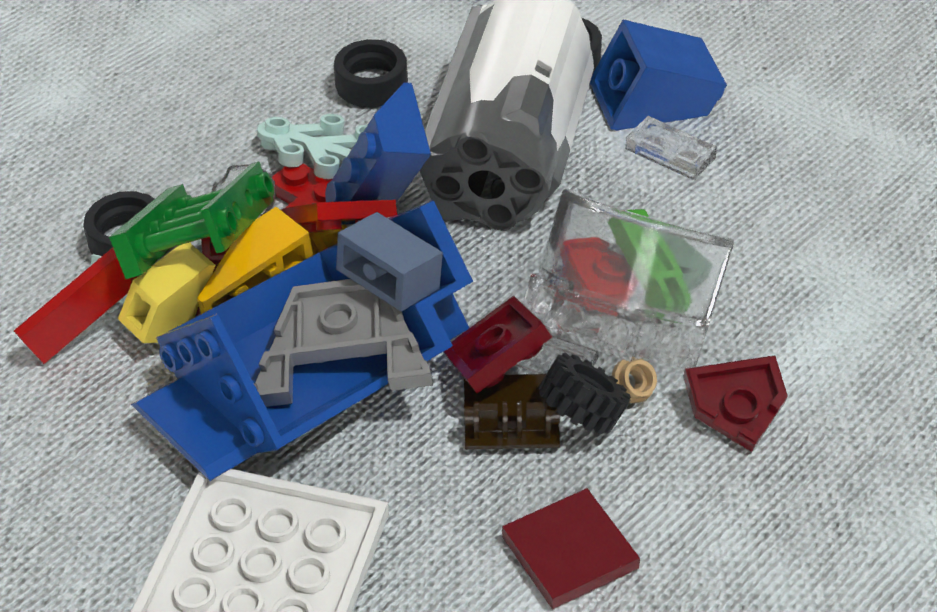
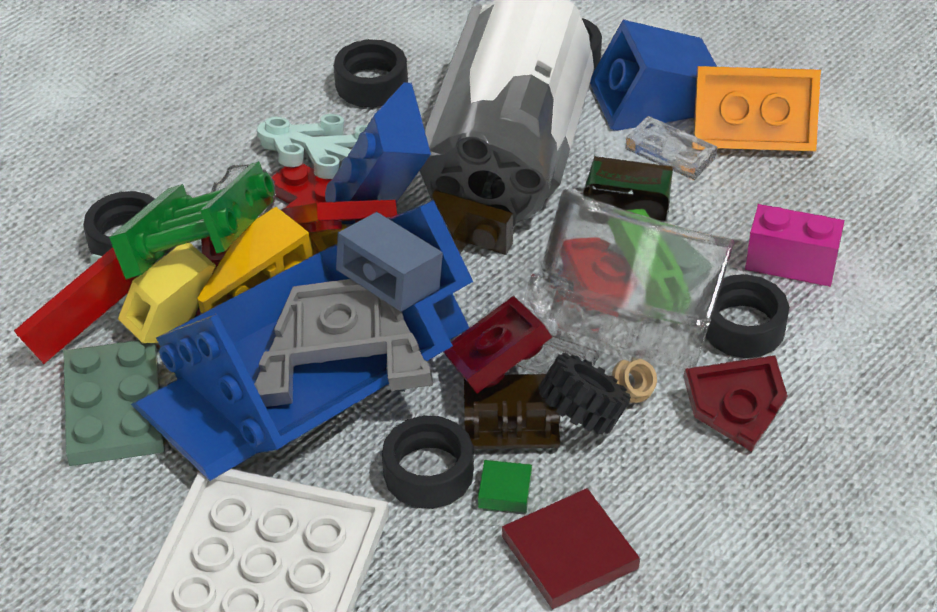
(98, 401): none -> sand green plate
(432, 490): none -> black tyre
(475, 223): none -> dark brown slope
(505, 486): none -> green tile
(647, 181): none -> dark brown piece
(749, 340): none -> black tyre
(757, 108): none -> light orange plate
(794, 245): none -> dark pink brick

